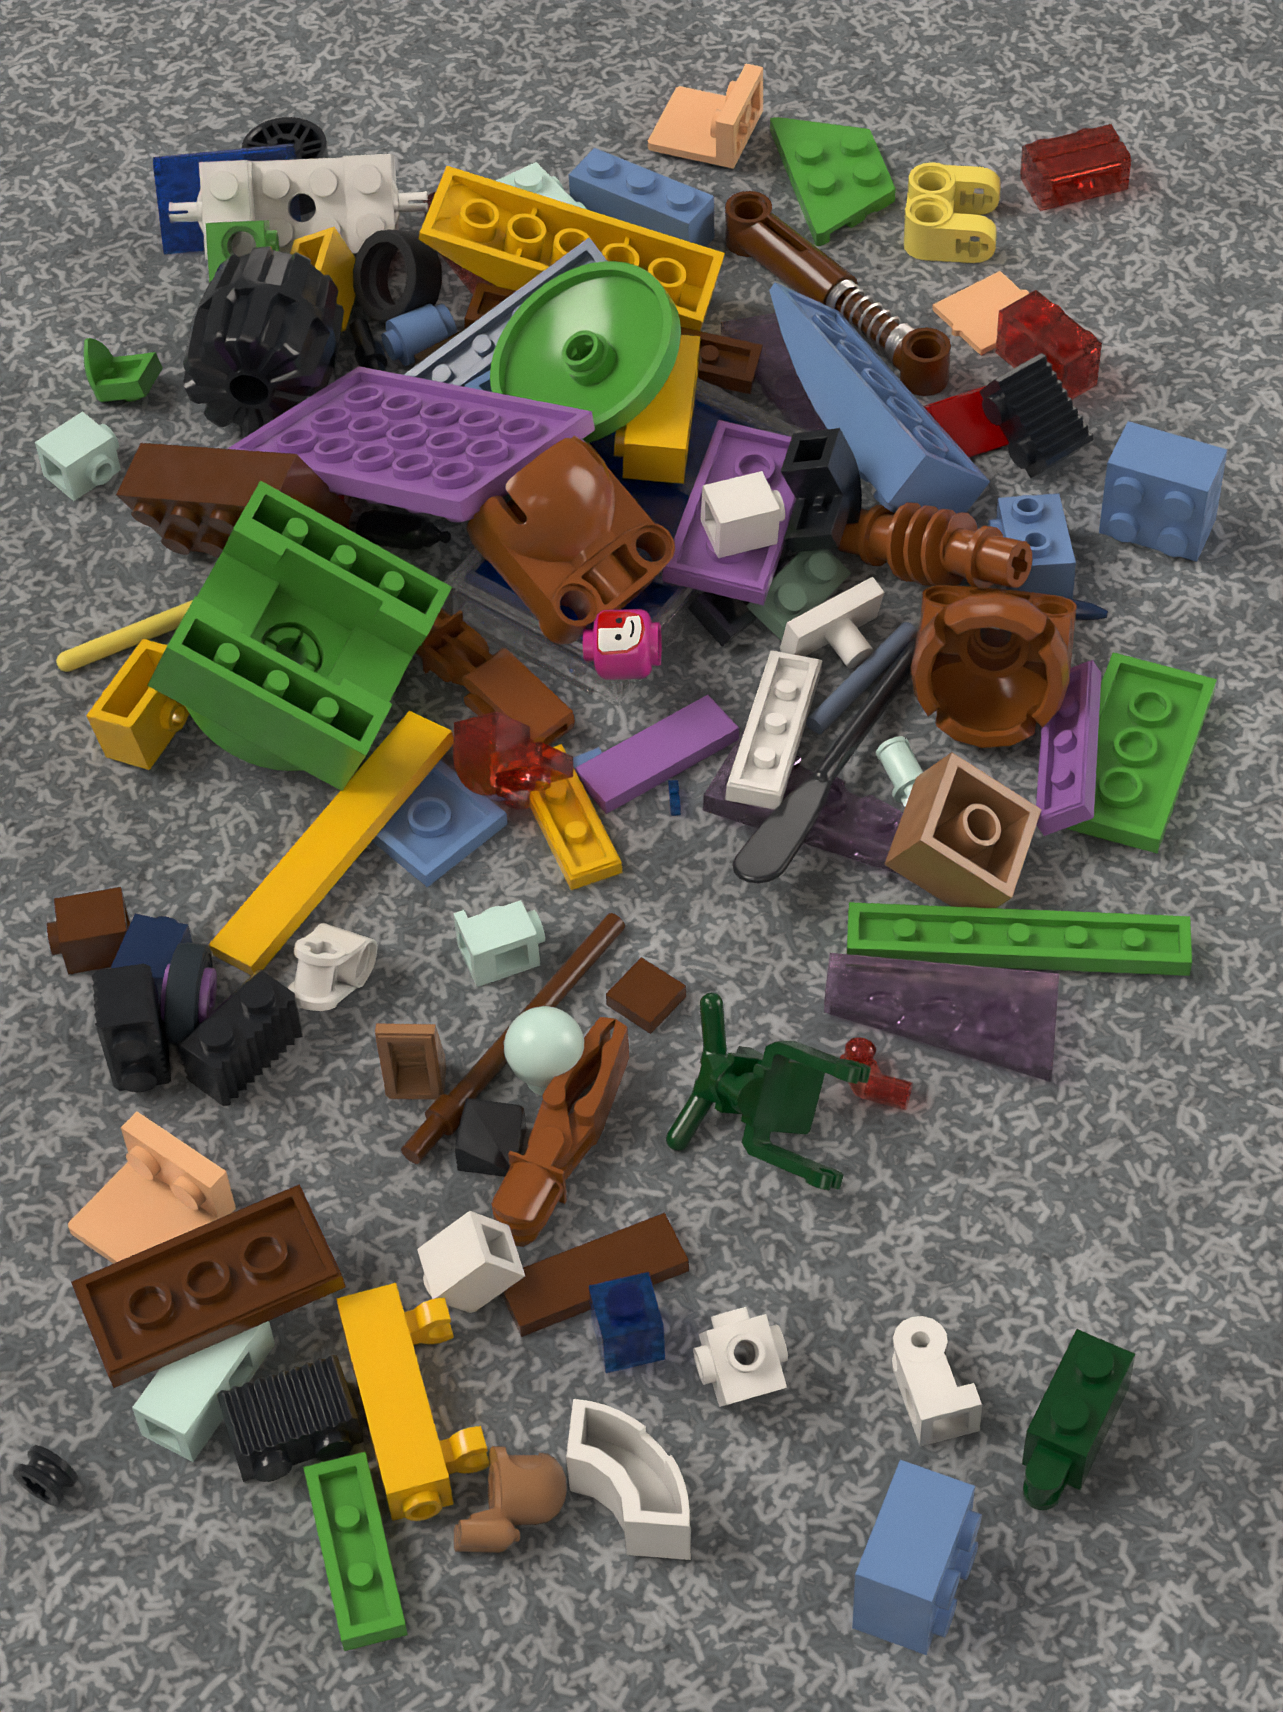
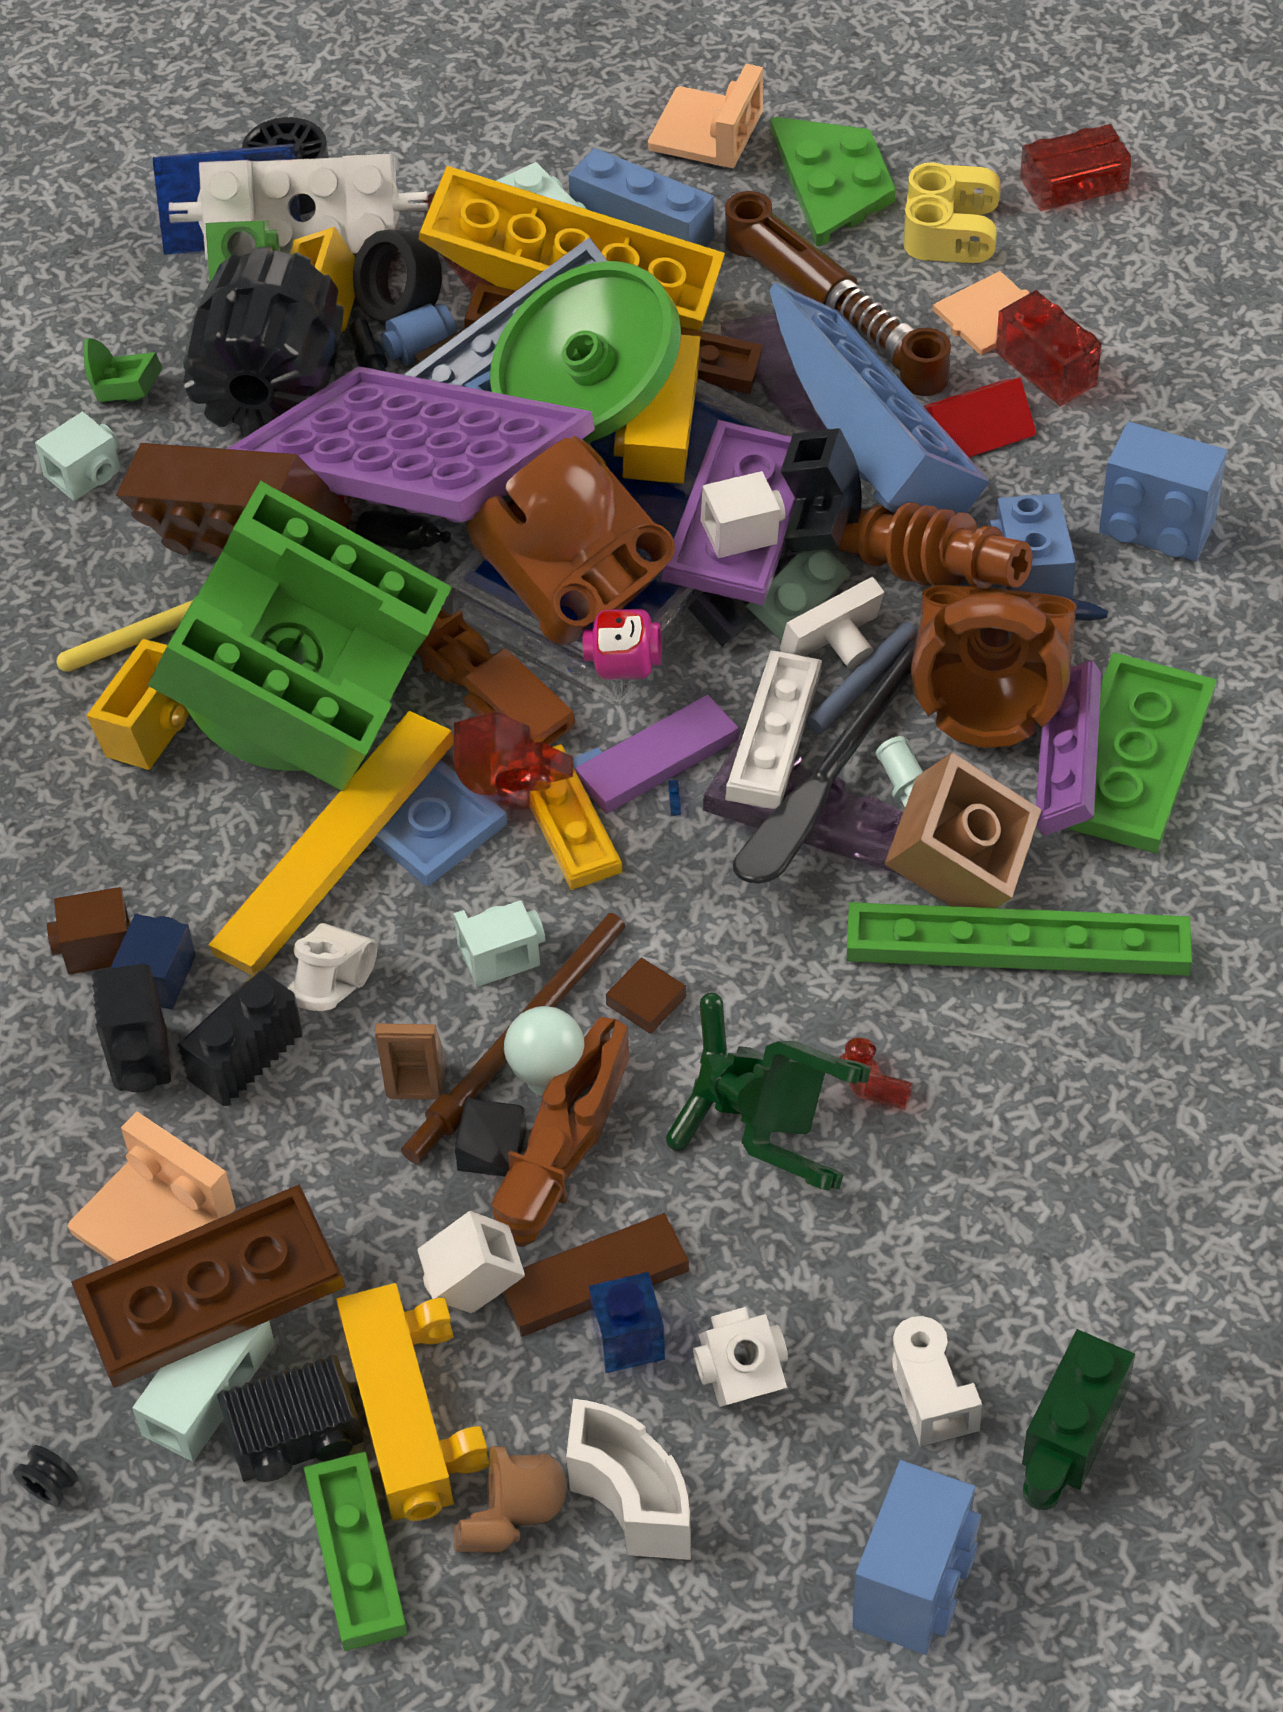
(187, 990): black wheel -> none
(964, 1009): clear purple wing -> none
(1035, 416): black brick -> none

